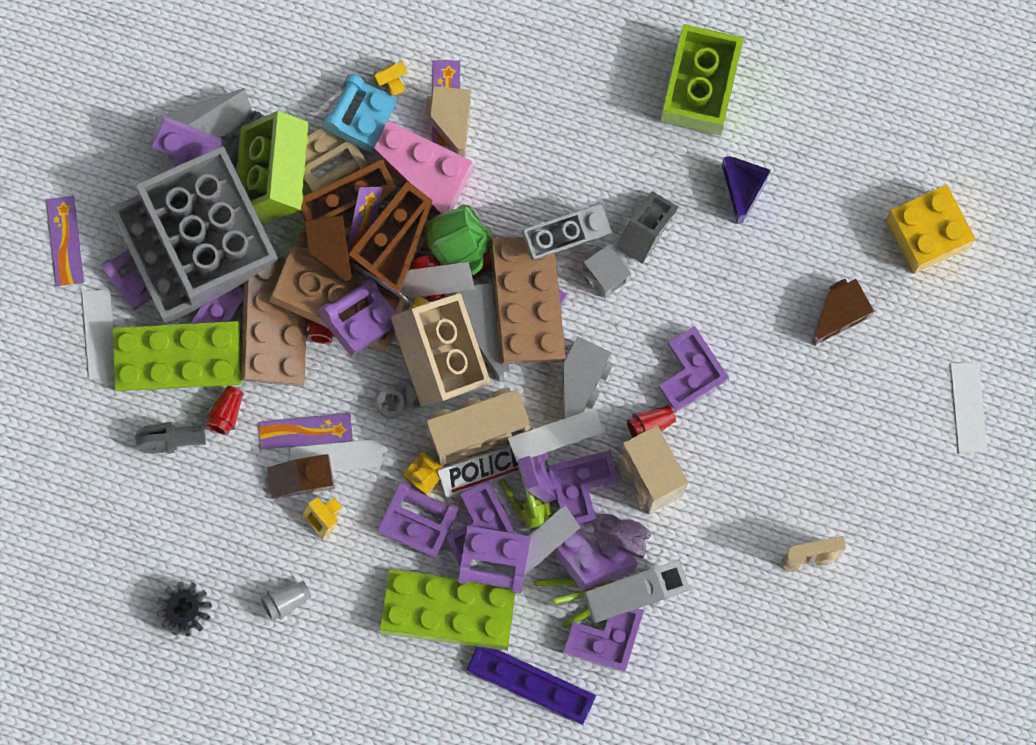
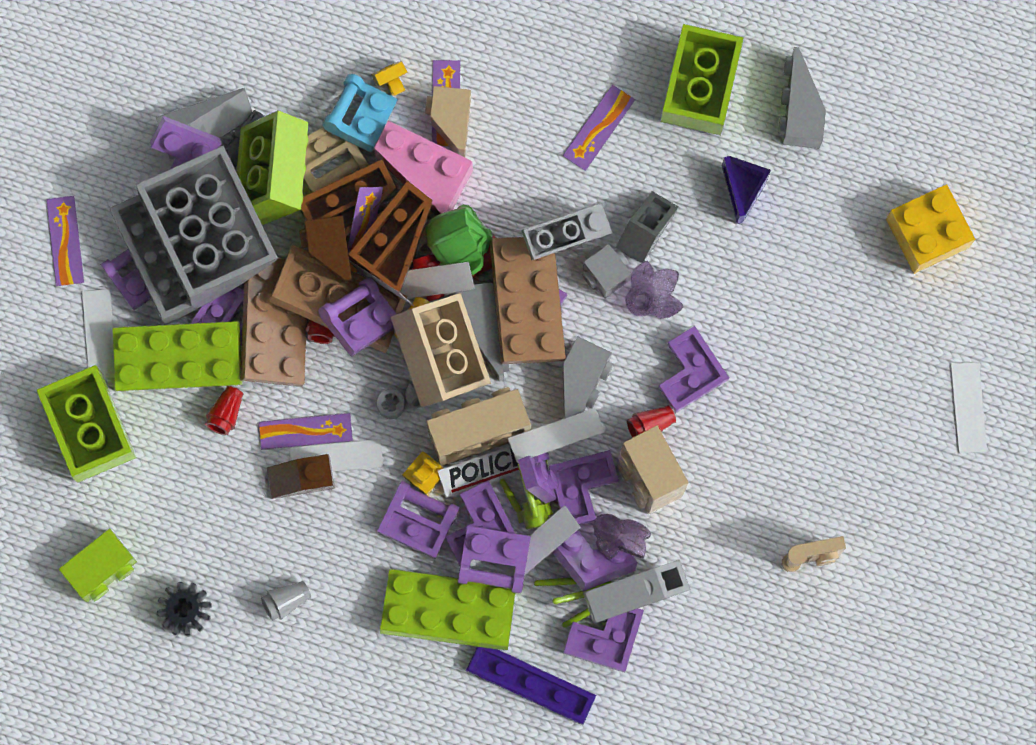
(86, 423): none -> lime brick
(98, 566): none -> lime brick
(167, 437): dark grey arm -> none
(322, 516): yellow tile -> none
(599, 127): none -> medium lavender sticker
(656, 289): none -> clear purple plate
(805, 111): none -> light grey slope
(841, 310): reddish brown slope -> none

